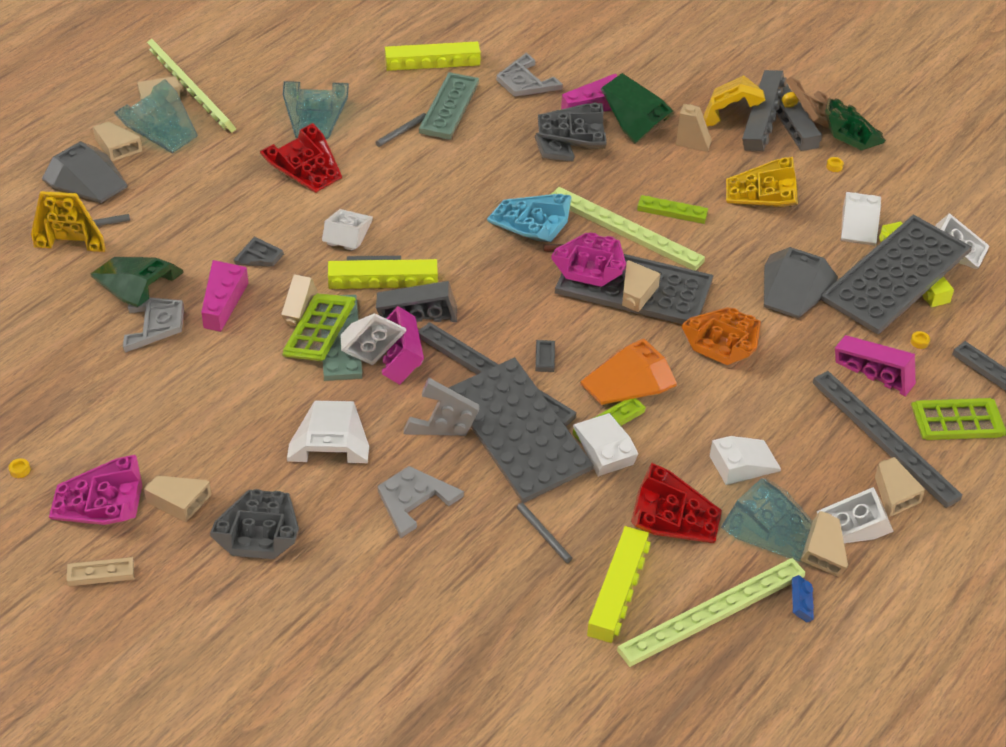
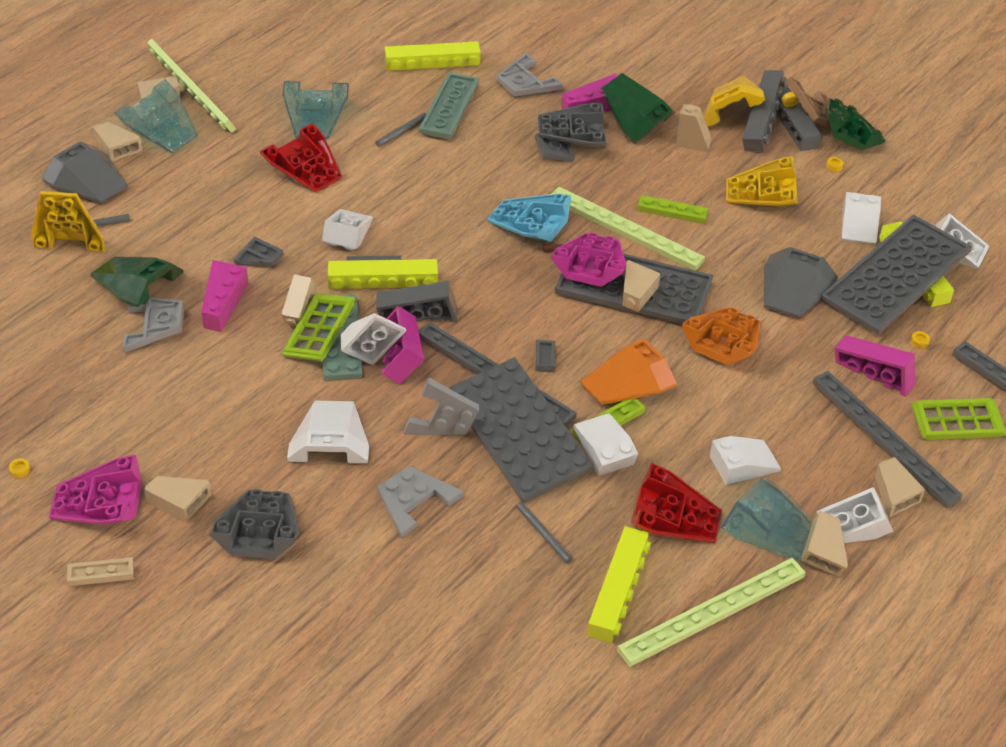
(802, 598): blue plate -> none

